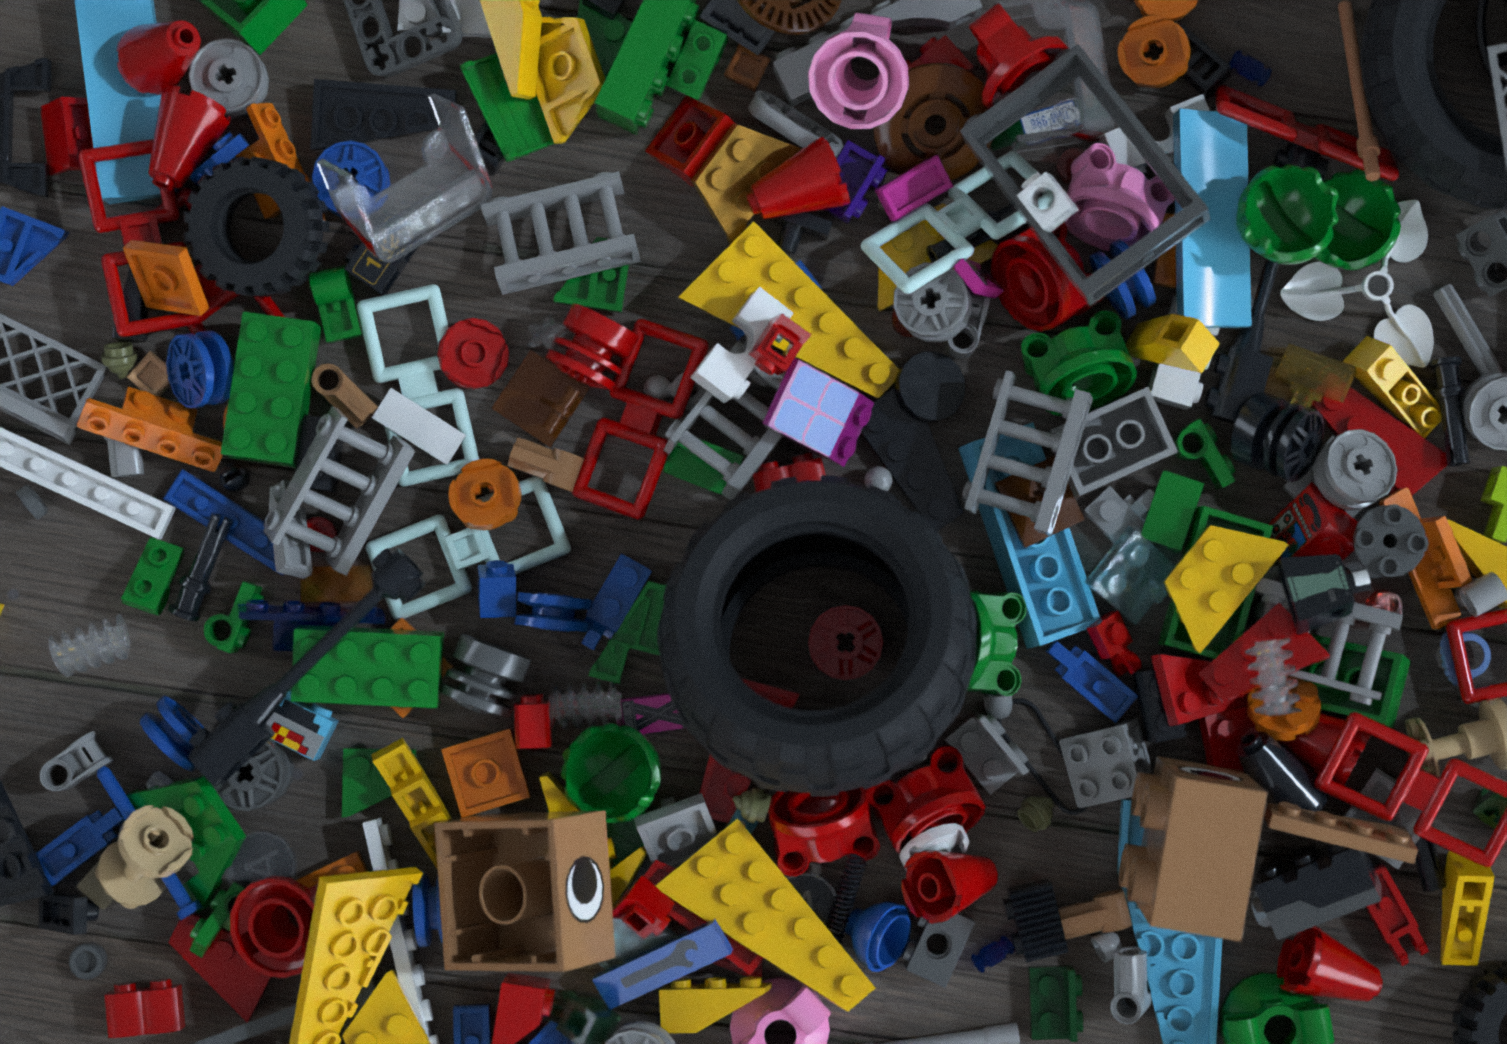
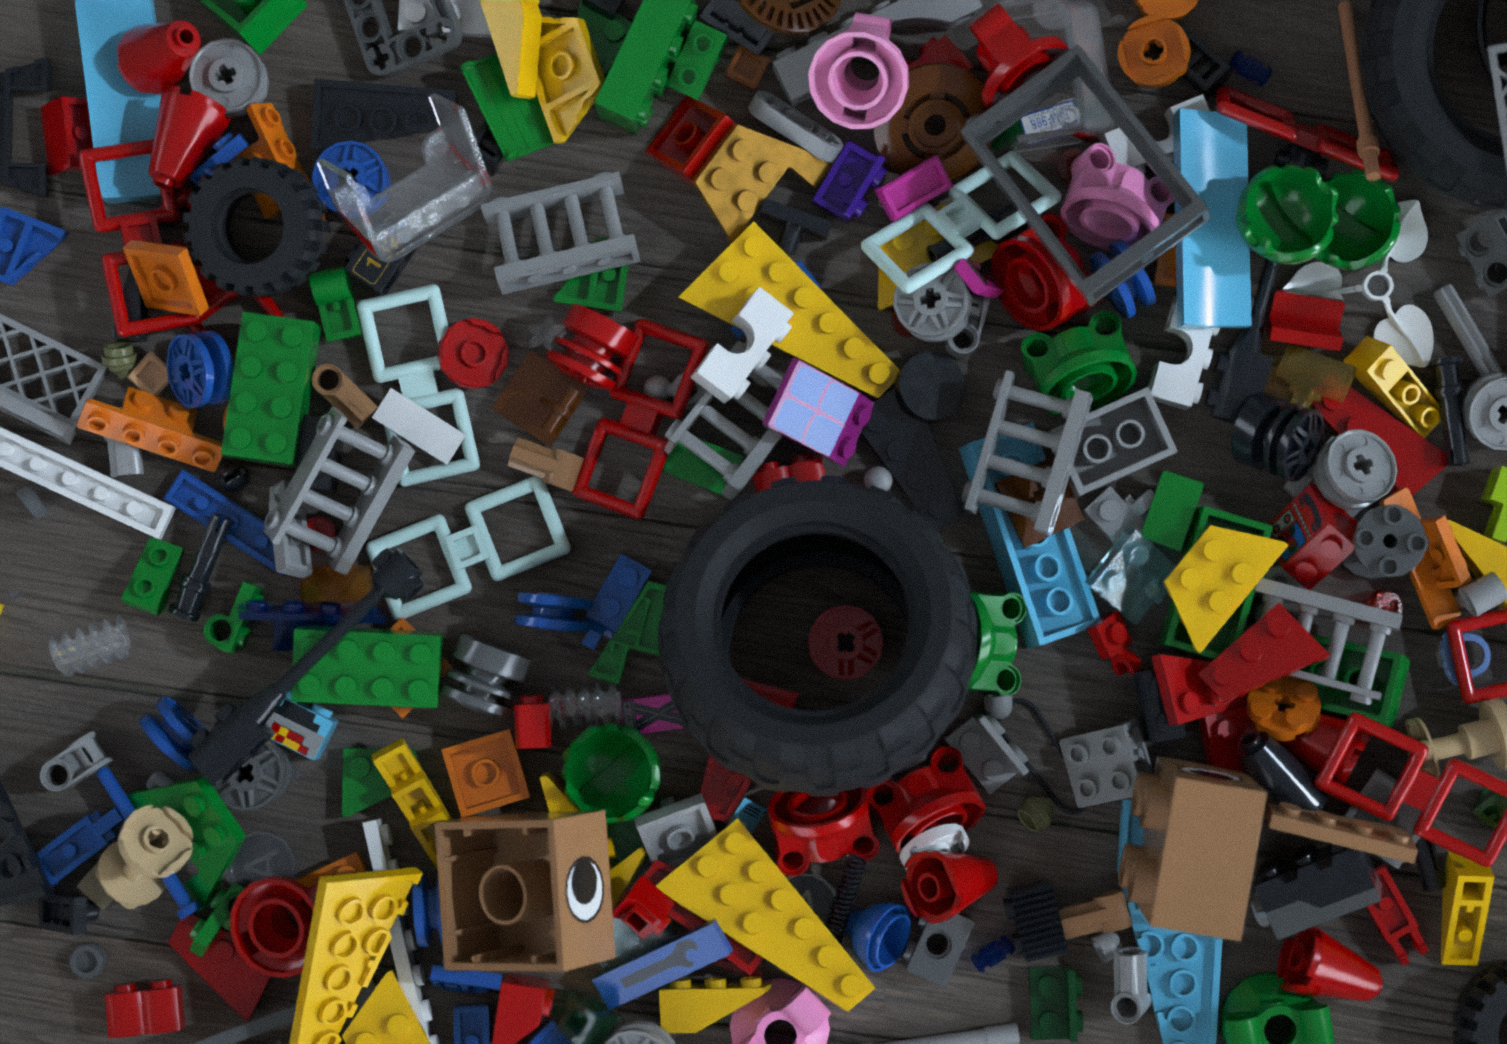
(464, 981): none -> blue wing
(496, 589): blue brick -> none
(499, 508): orange plate -> none
(753, 804): olive plate -> none
(768, 359): red window -> none
(800, 184): red cone -> none
(1058, 212): white brick -> none
(1092, 681): blue hinge -> none
(1173, 342): yellow slope -> none
(1216, 465): green plate -> none
(1273, 677): clear piece -> none
(1305, 320): none -> red panel
(1319, 589): black torso -> none

